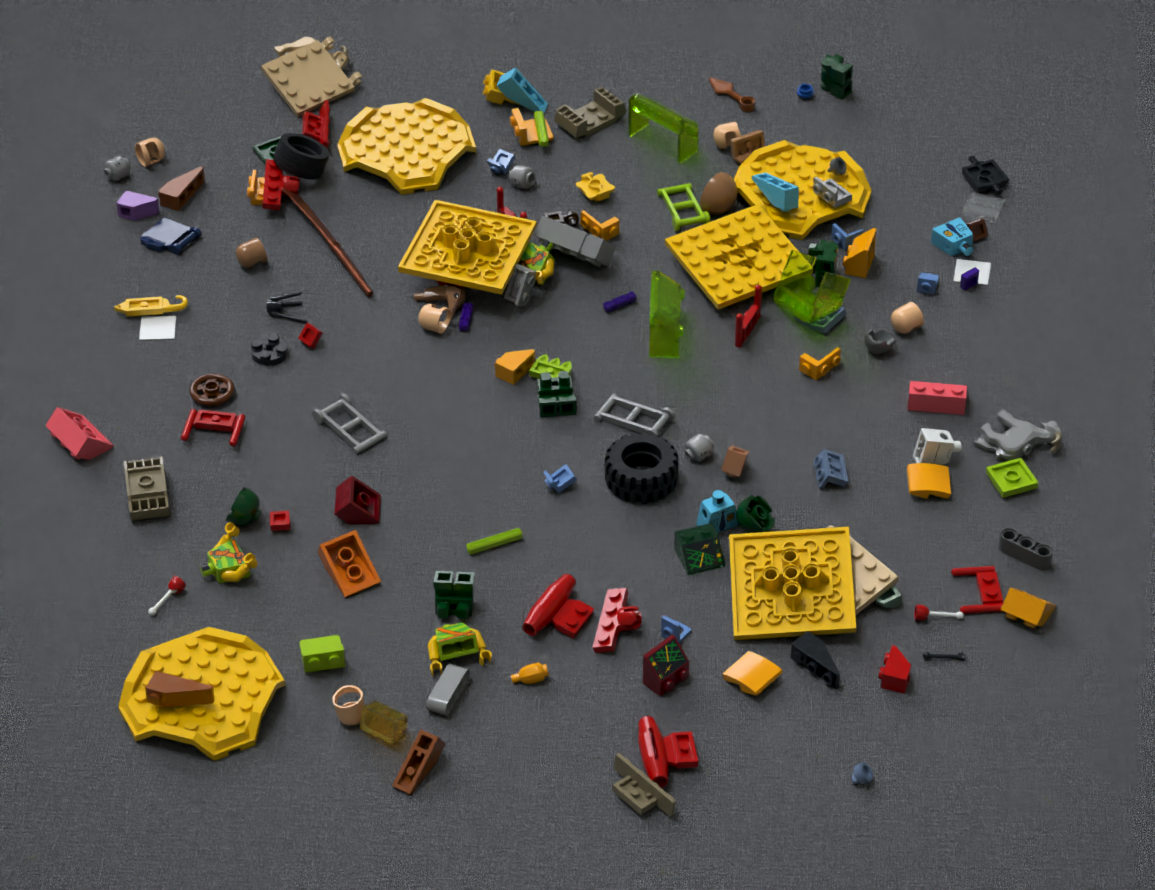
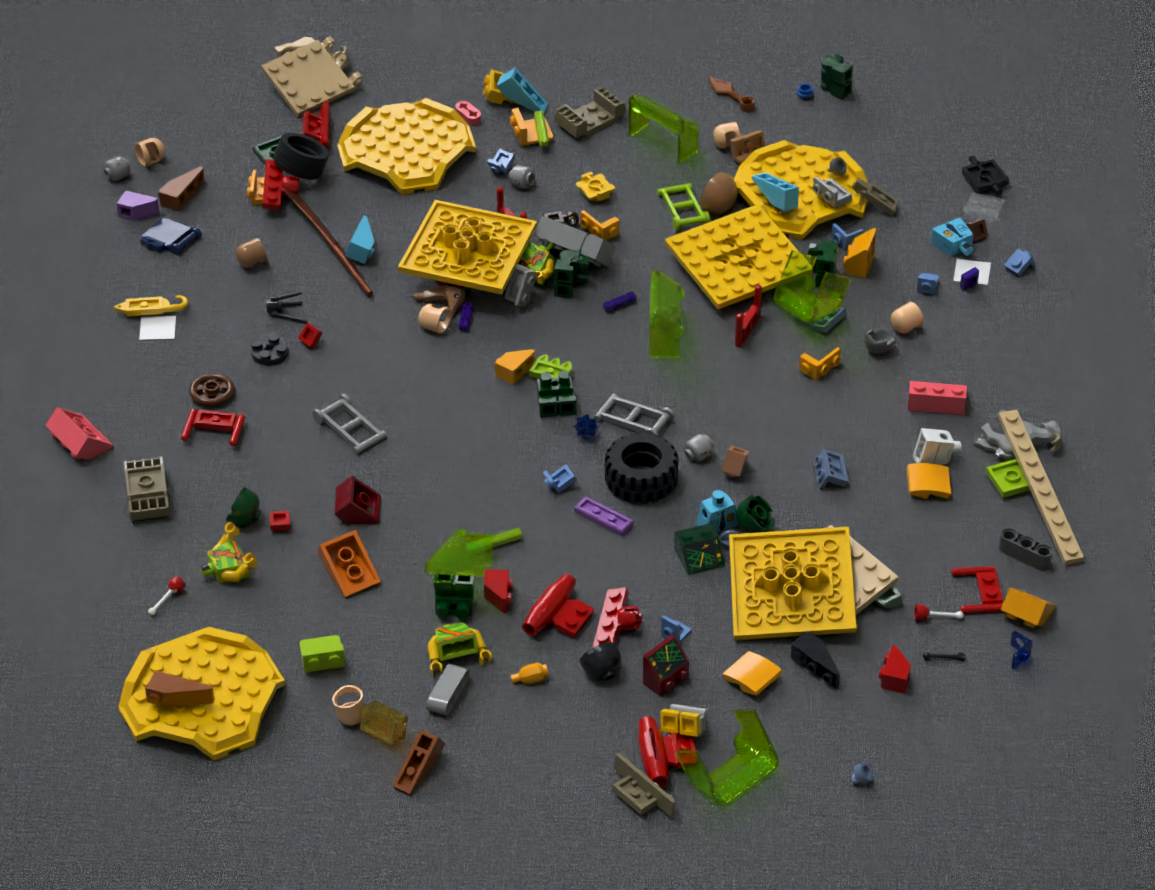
(361, 242): none -> medium azure slope
(462, 554): none -> clear neon green windscreen
(466, 110): none -> coral beam
(497, 588): none -> red slope
(568, 273): none -> dark green hips
(586, 426): none -> clear blue gear
(602, 662): none -> black cylinder
(603, 516): none -> medium lavender tile
(684, 719): none -> yellow hips
(724, 538): none -> sand blue tile
(753, 762): none -> clear neon green windscreen
(876, 196): none -> dark tan hinge
(1019, 262): none -> medium blue bracket
(1023, 652): none -> clear blue bracket
(1040, 487): none -> tan plate

